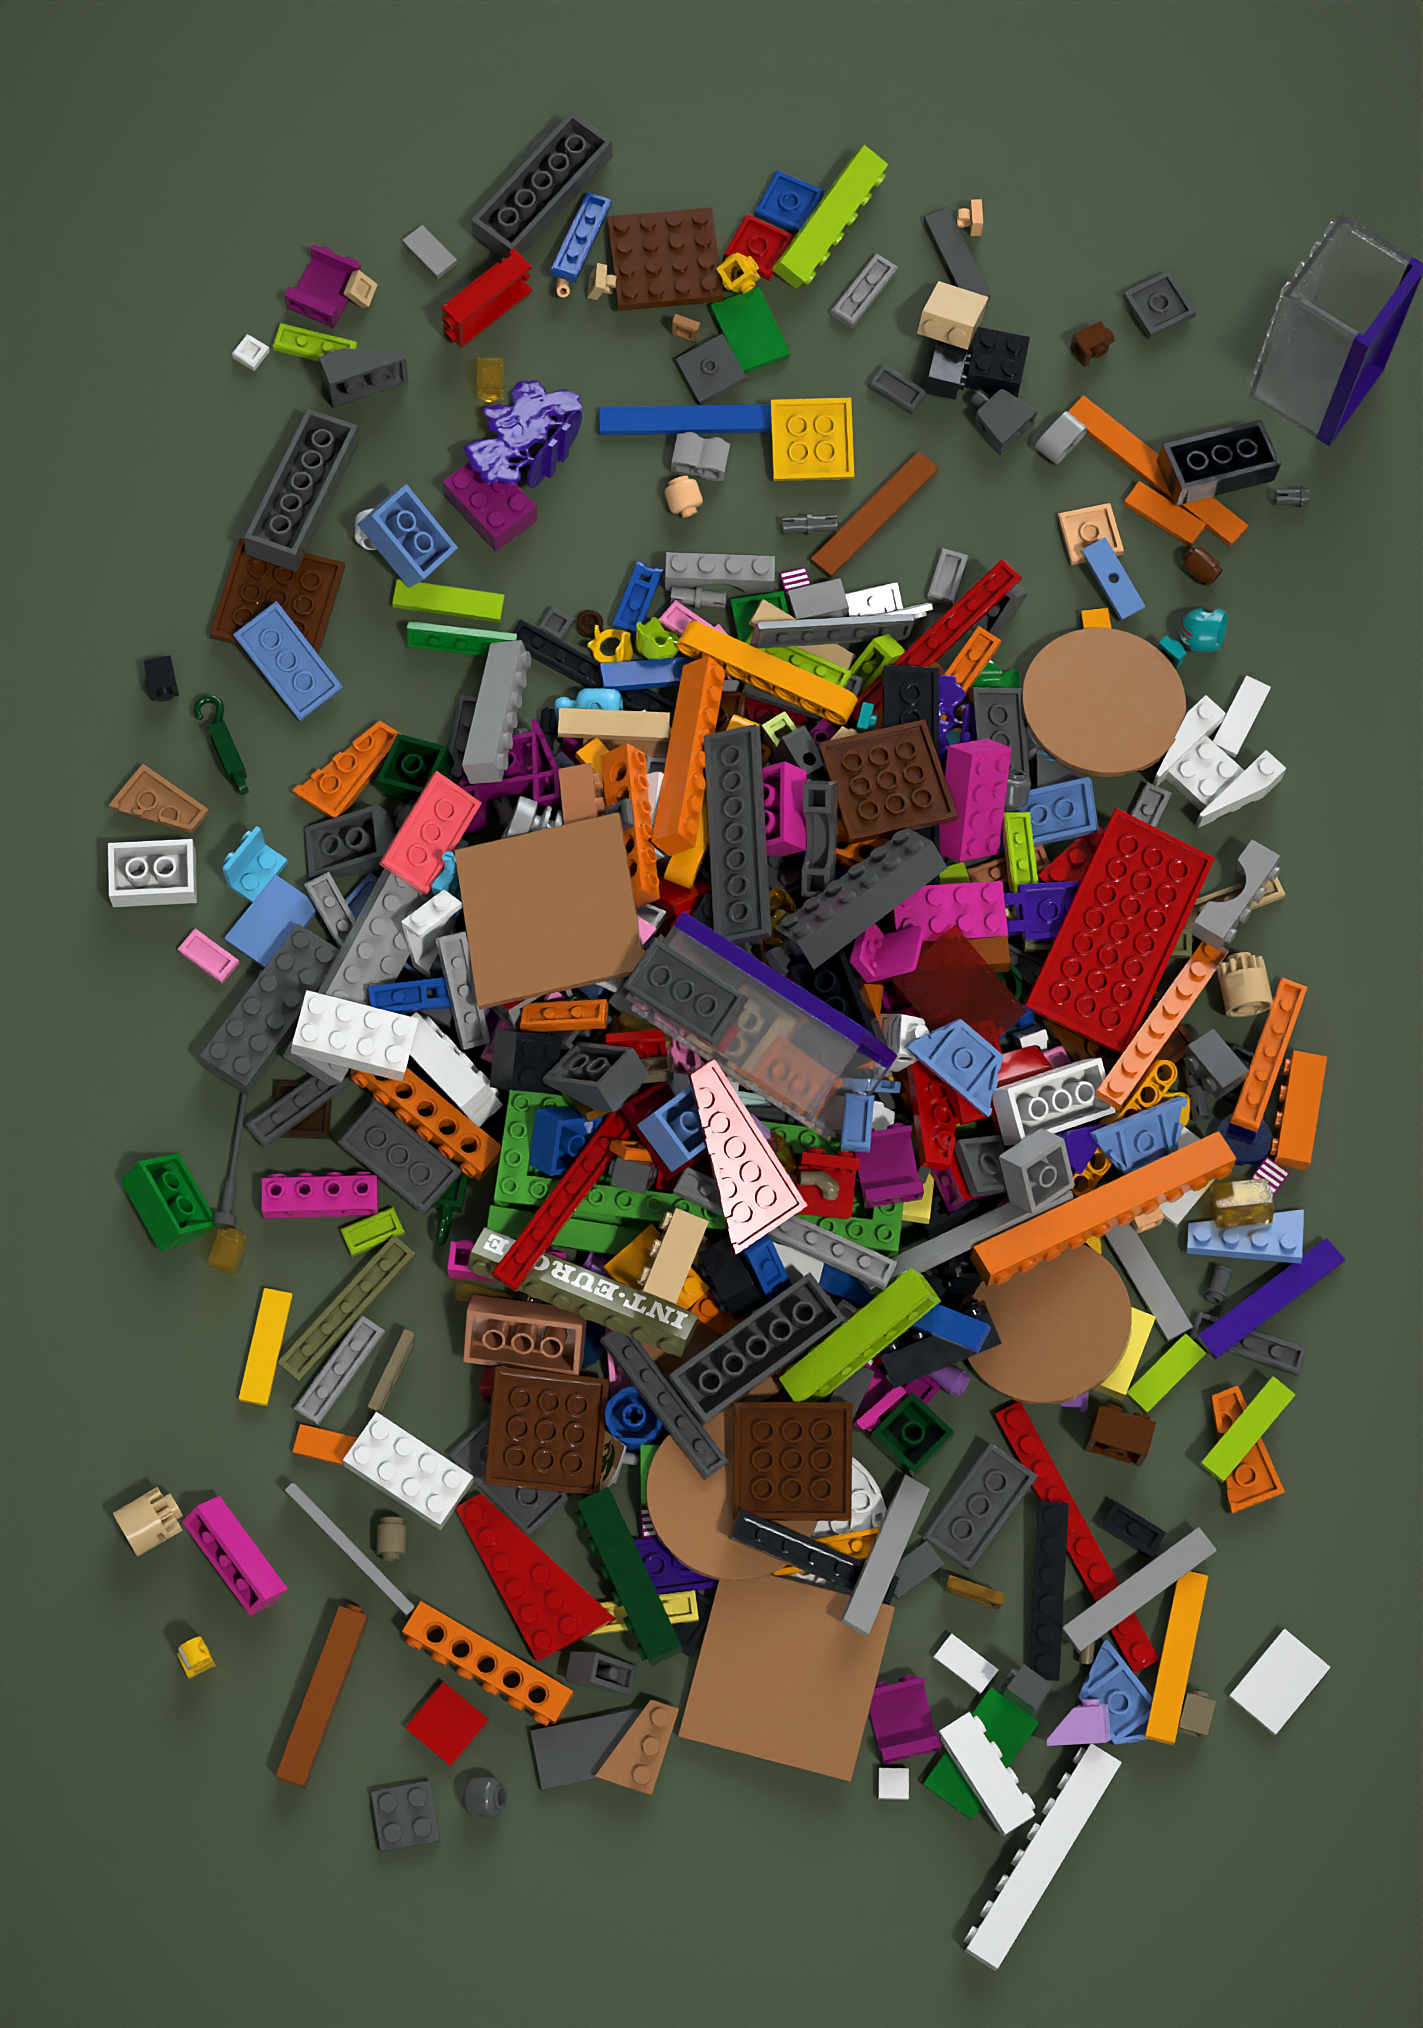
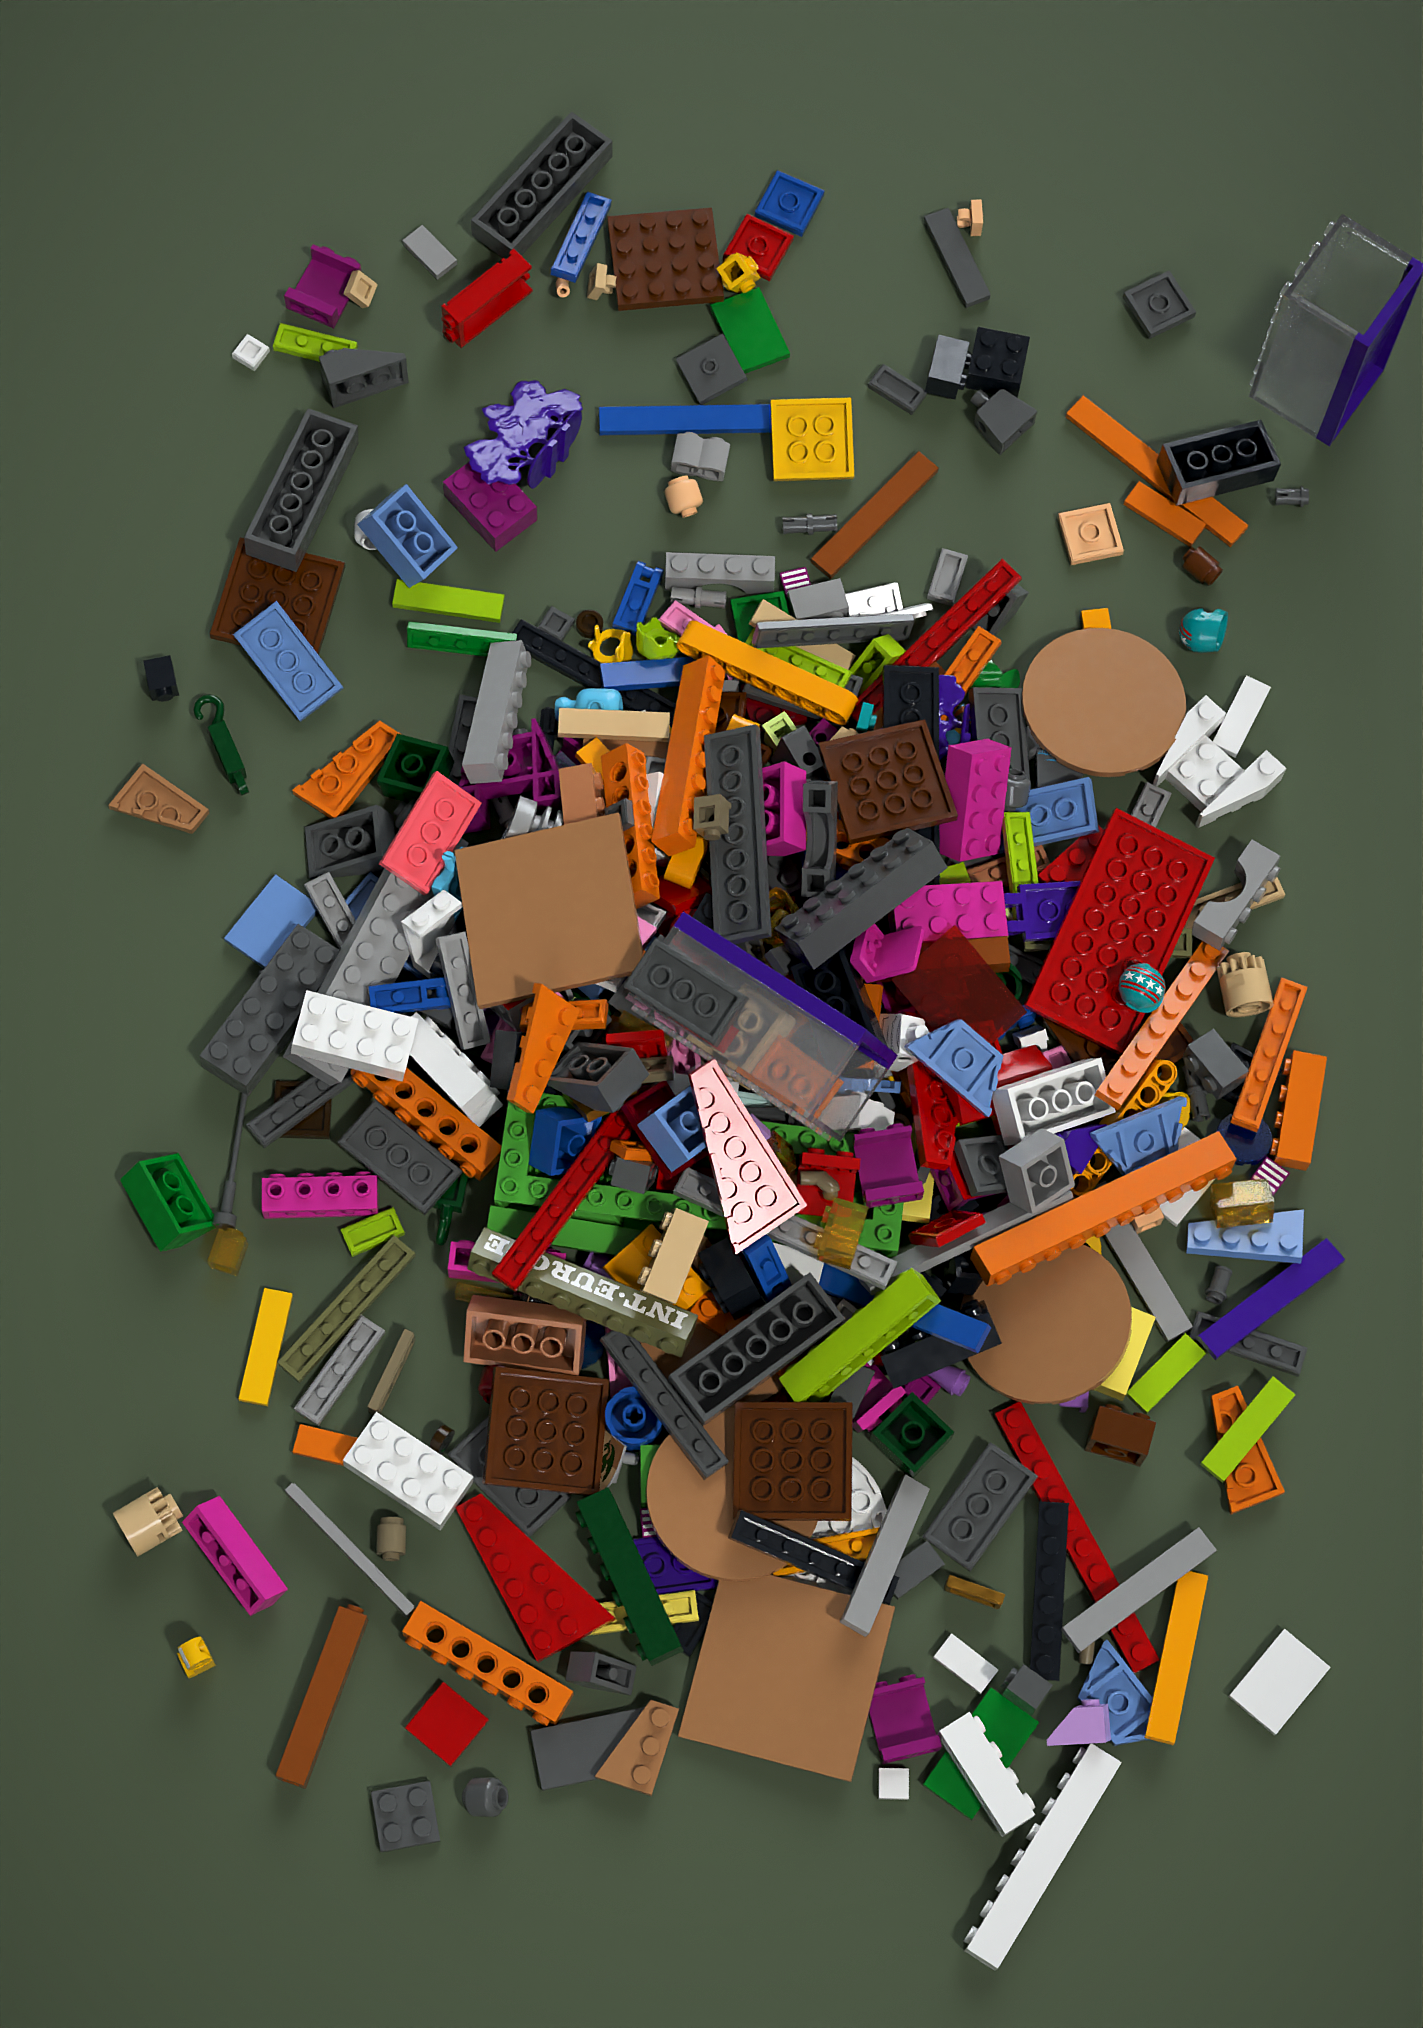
(152, 873): white brick -> none
(208, 956): bright pink tile -> none
(252, 866): medium azure bracket -> none
(442, 1439): none -> dark brown tile
(490, 379): clear yellow brick -> none
(547, 1032): none -> orange wing
(685, 328): medium nougat tile -> none
(711, 816): none -> dark tan brick
(830, 216): lime brick -> none
(841, 1233): none -> clear yellow brick
(857, 1122): medium blue tile -> none
(864, 290): light grey tile -> none
(946, 1228): none -> red tile
(952, 315): tan brick -> none
(1061, 437): light grey beam -> none
(1092, 342): reddish brown brick -> none
(1105, 564): medium blue tile -> none
(1133, 1529): black plate -> none
(1141, 988): none -> teal helmet
(1173, 651): teal plate -> none
(1196, 1714): dark tan brick -> none

